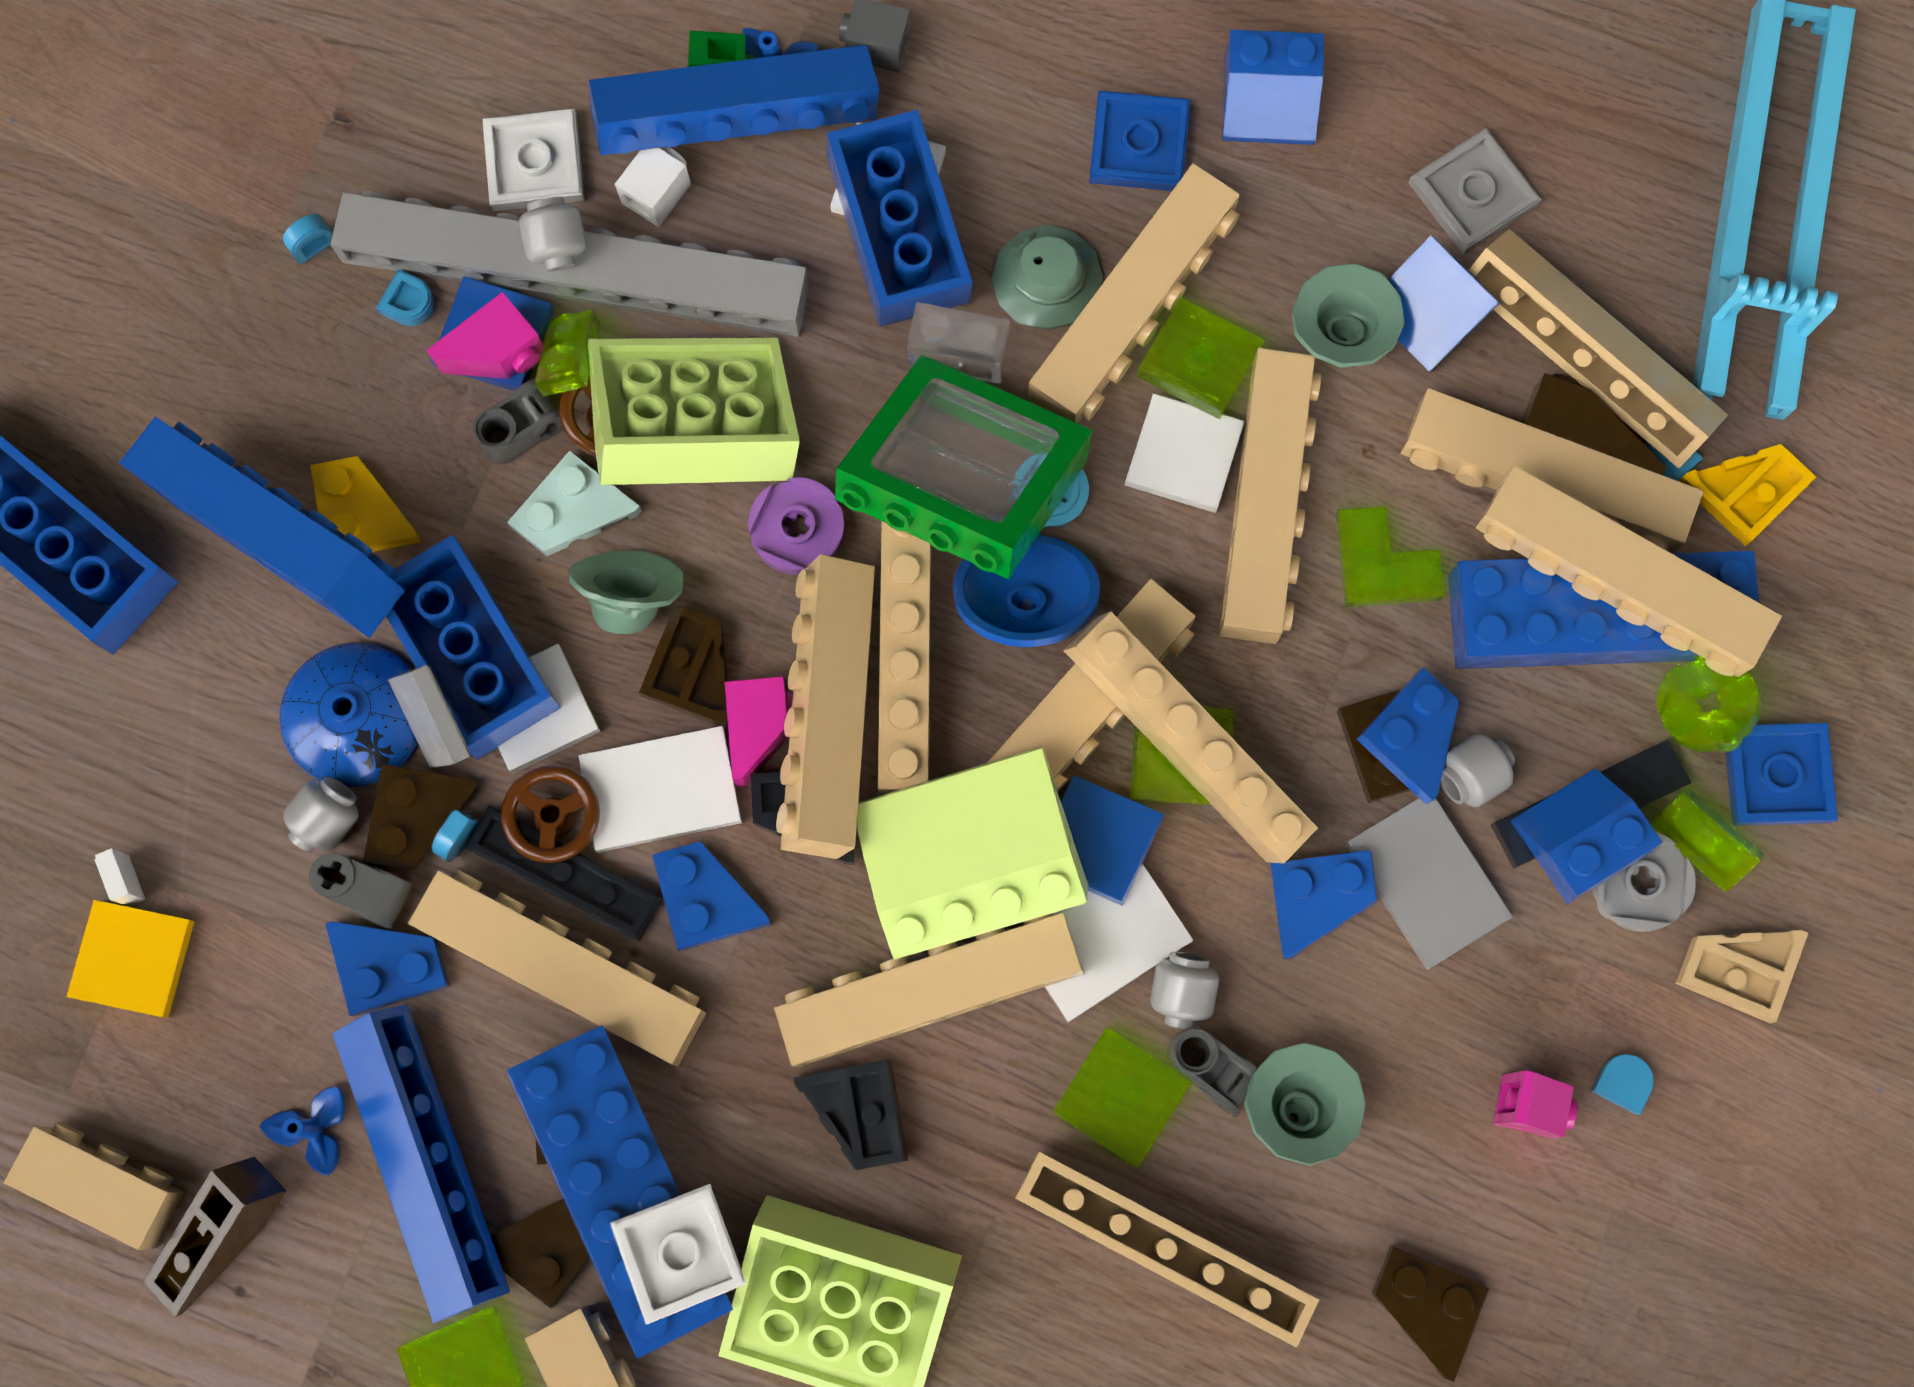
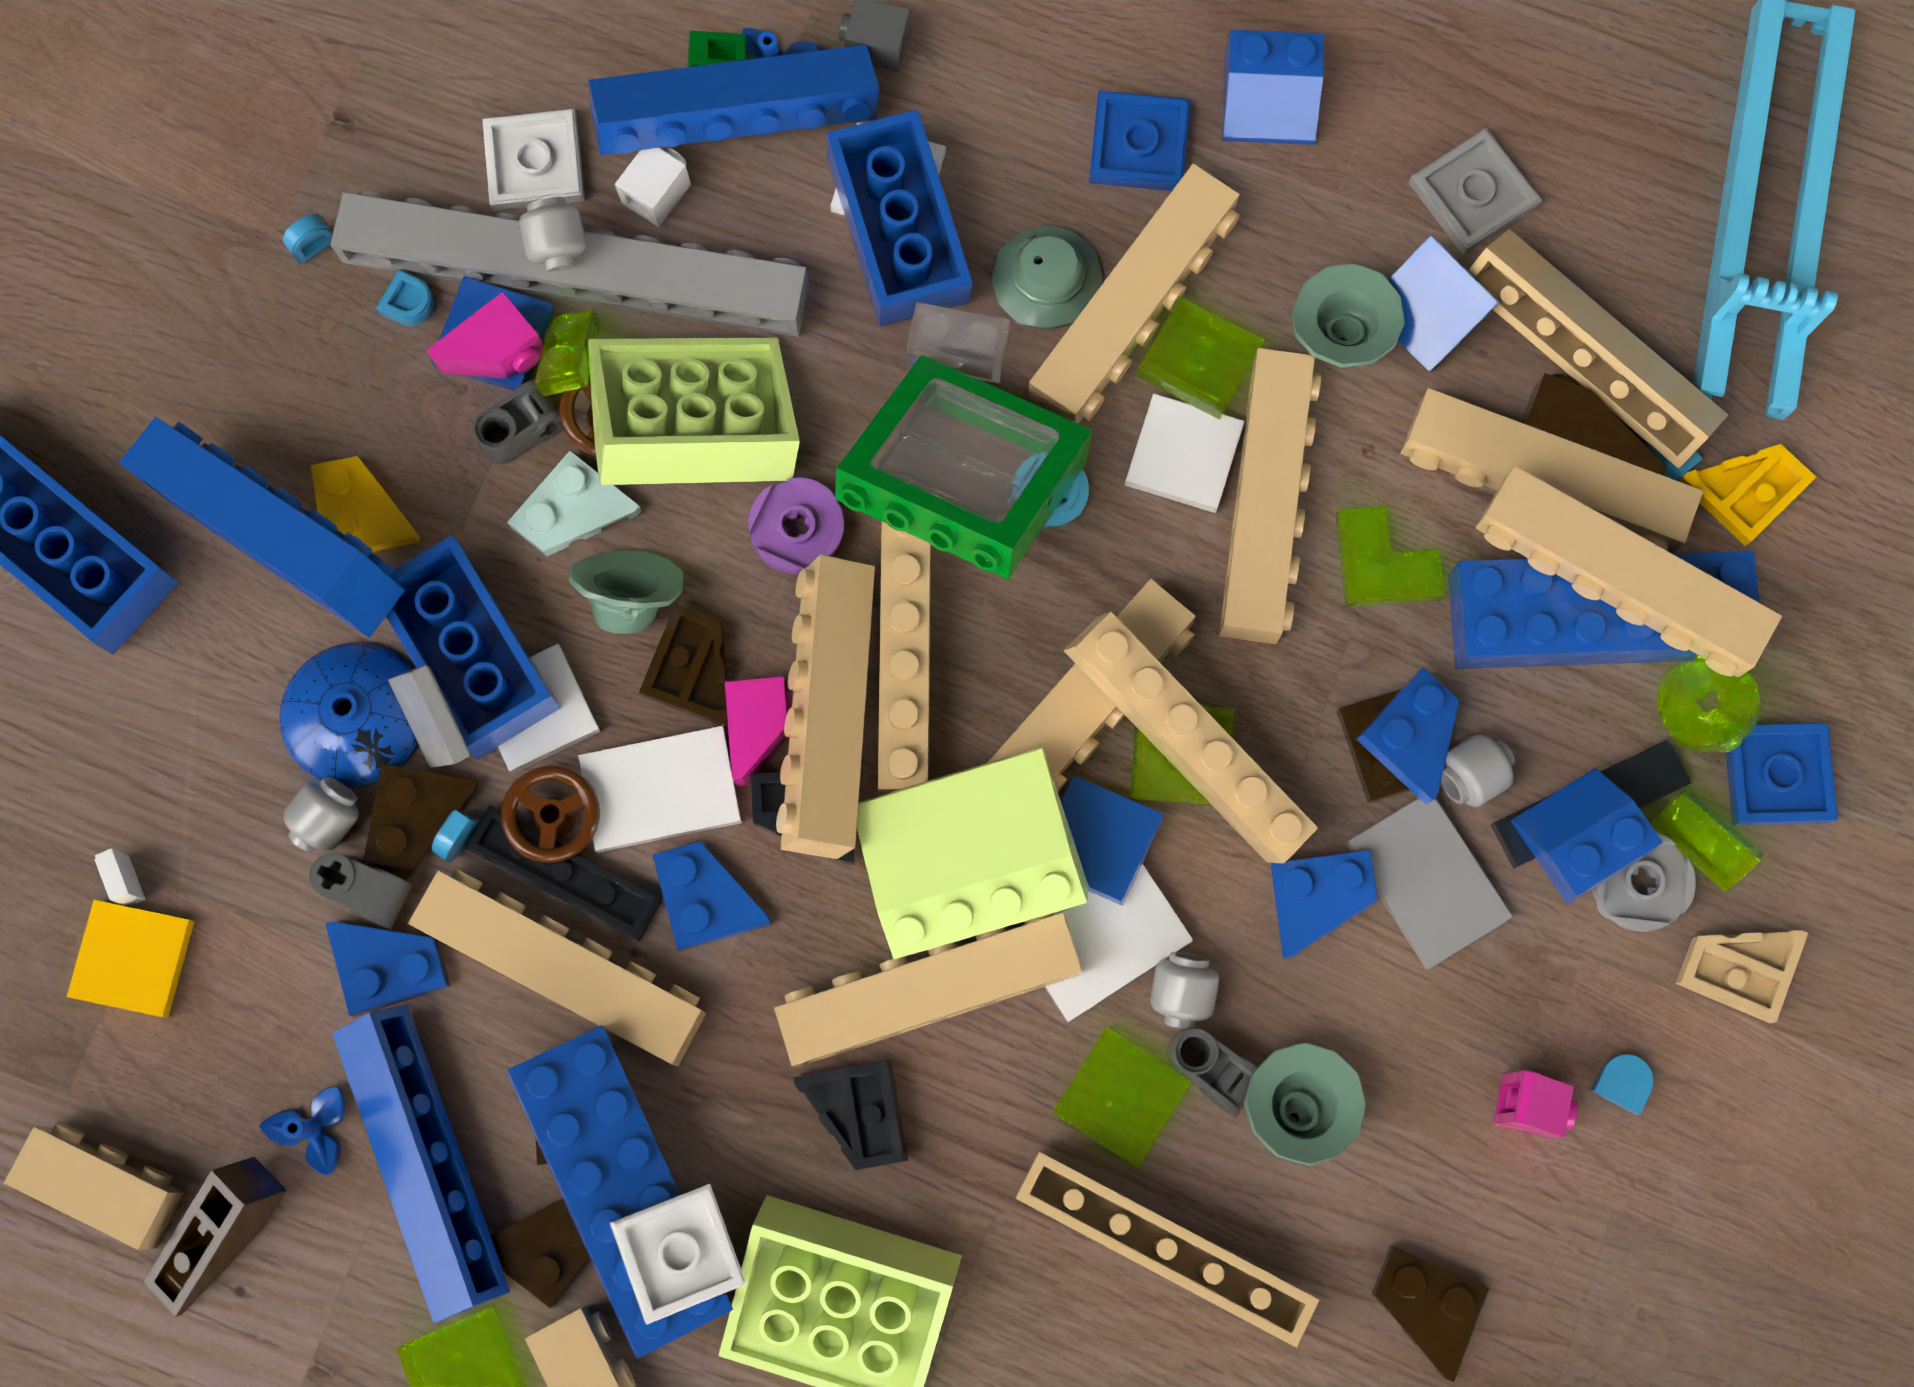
(1040, 604): blue dish -> none

